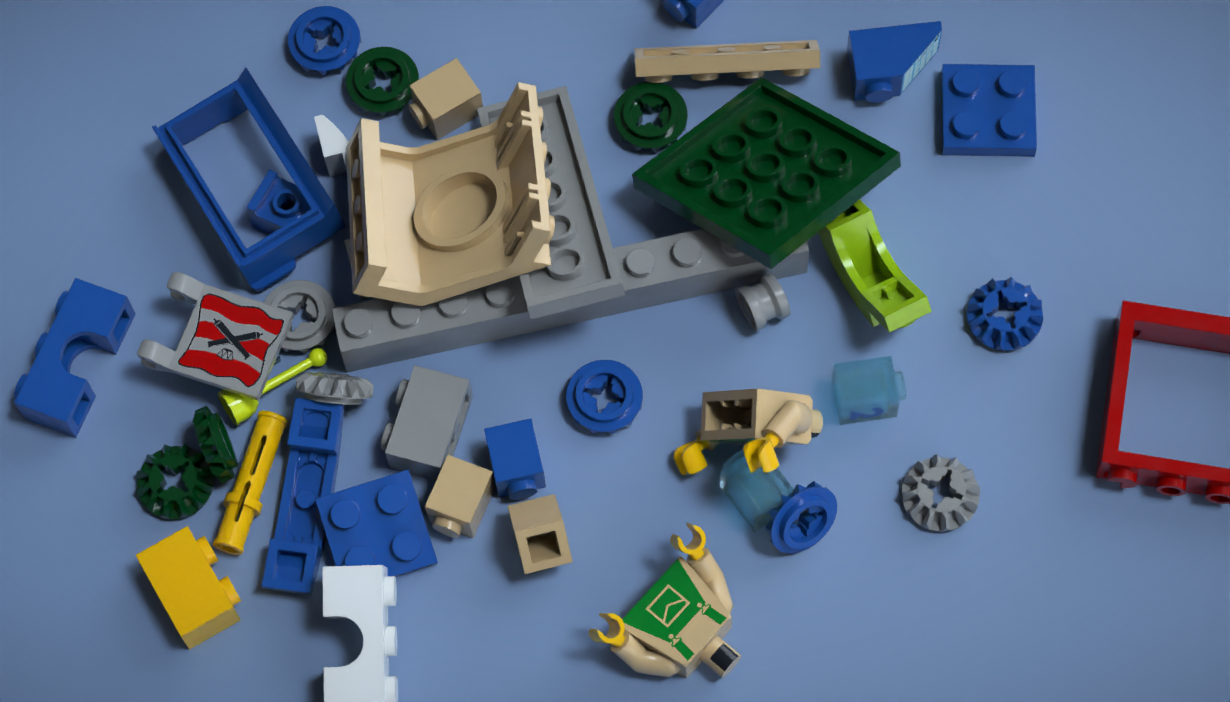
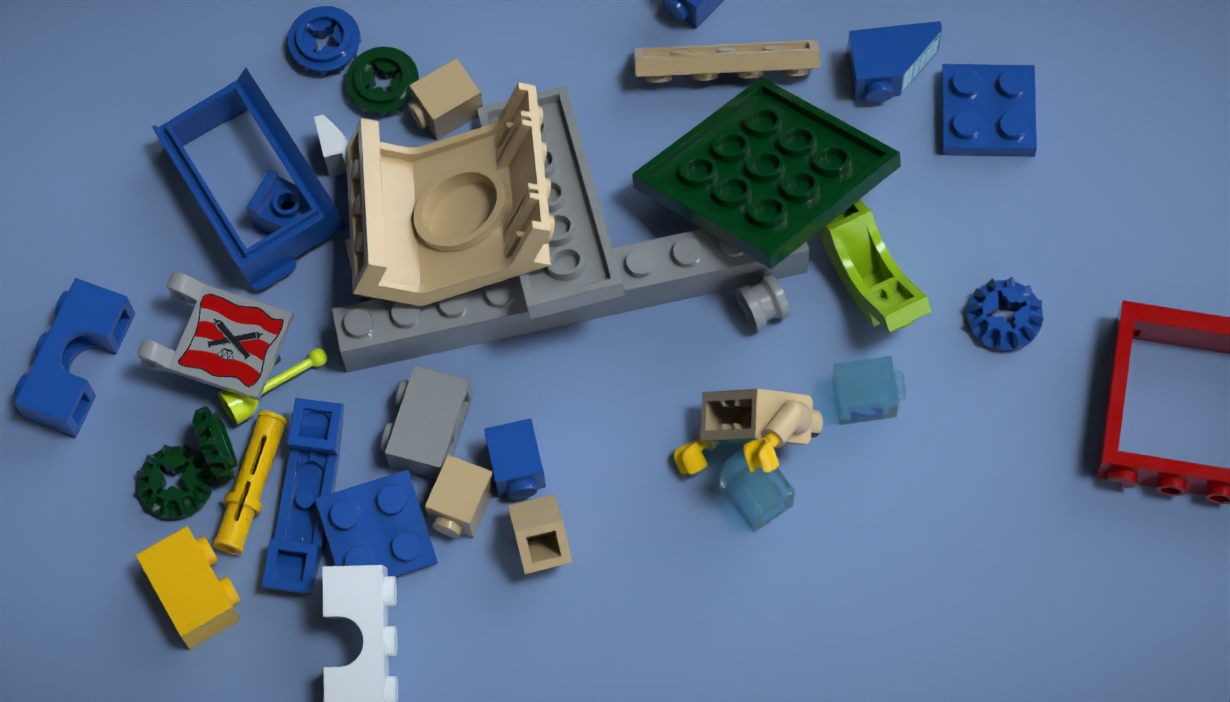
(319, 305): light grey gear -> none
(334, 388): light grey gear -> none
(593, 379): blue gear -> none
(652, 98): dark green gear -> none
(677, 618): torso -> none
(812, 523): blue gear -> none
(950, 512): light grey gear -> none

